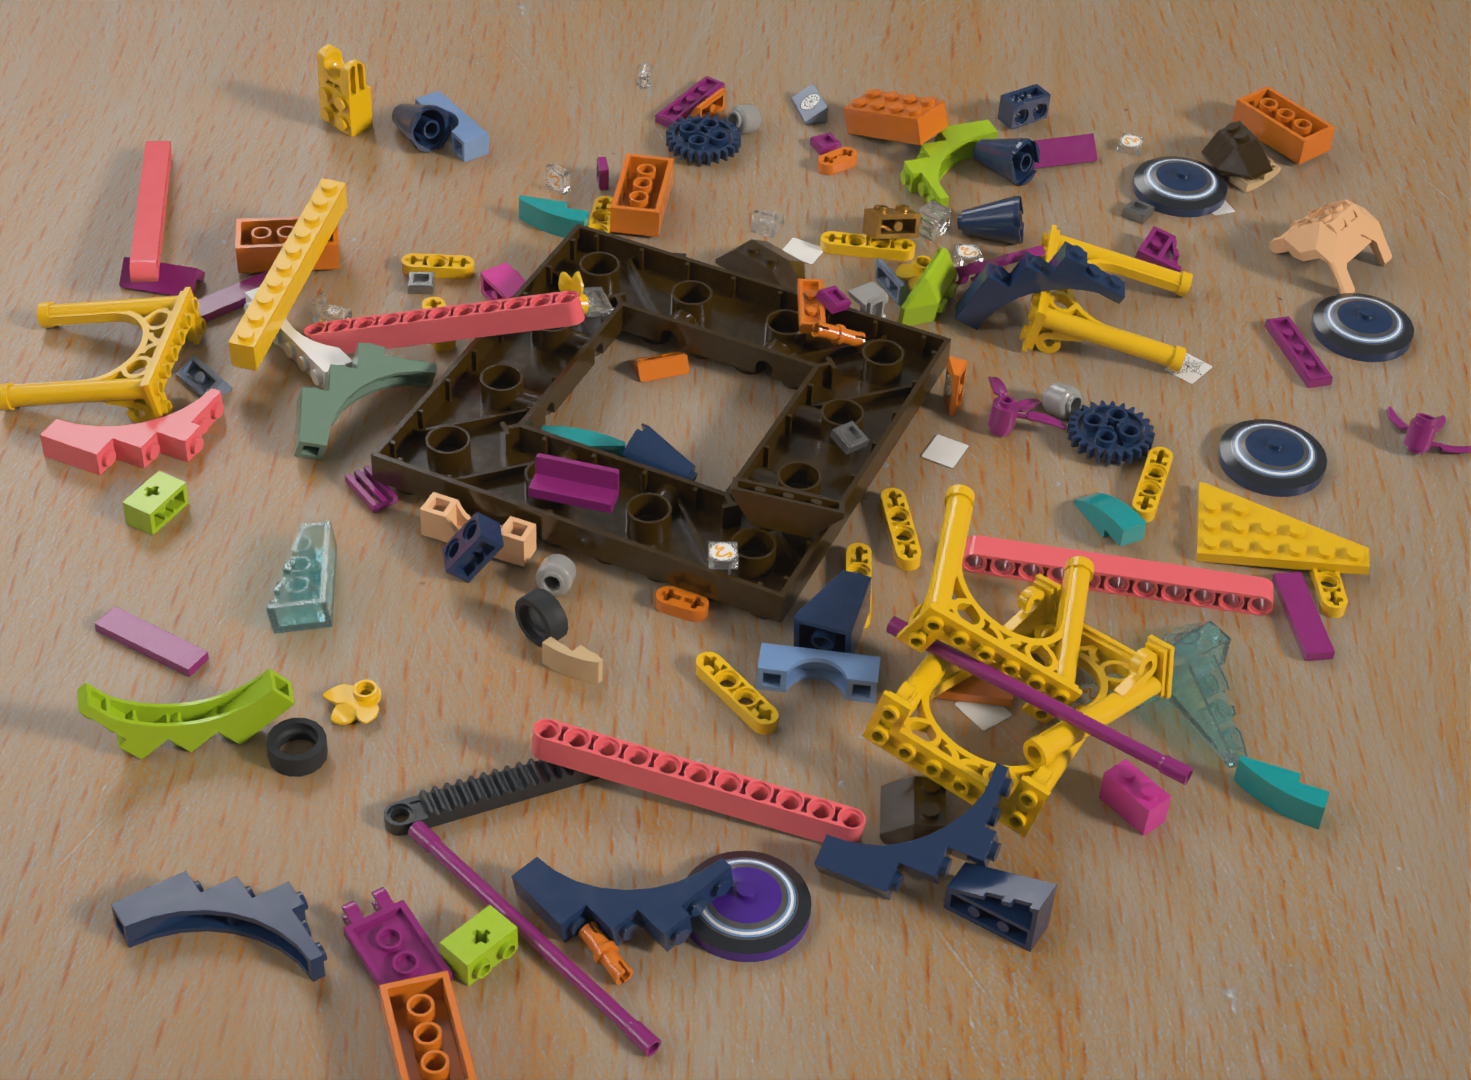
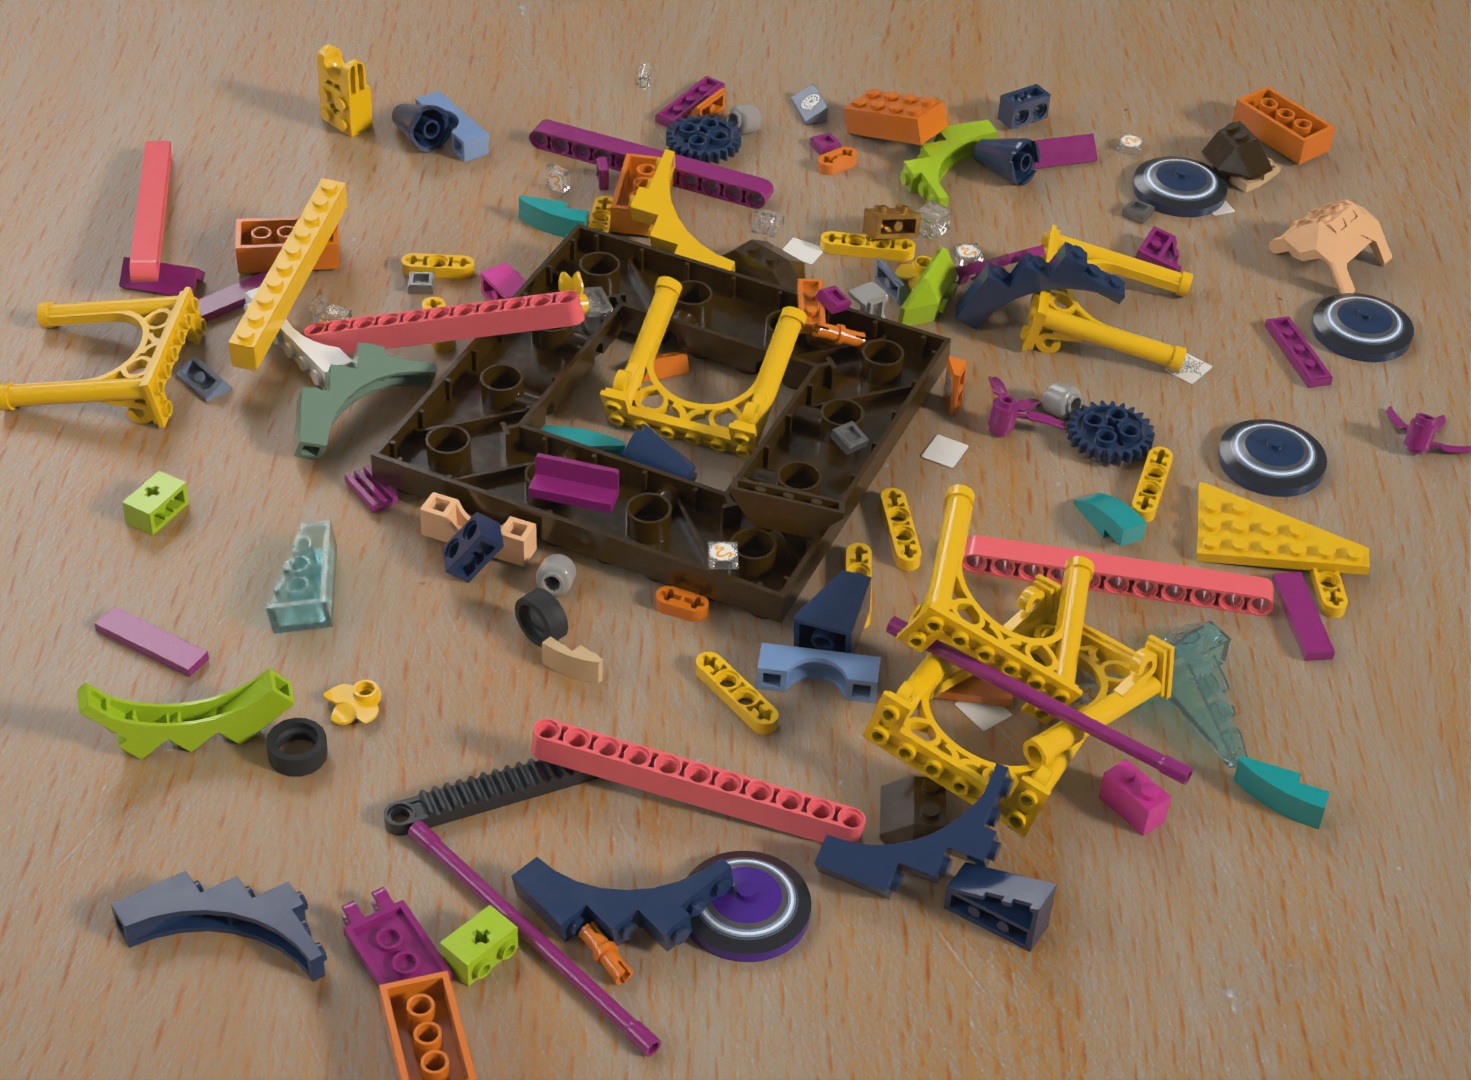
(136, 444): coral arch -> none
(666, 231): none -> yellow arch
(687, 174): none -> magenta beam
(745, 432): none -> yellow arch
(995, 221): dark blue cone -> none

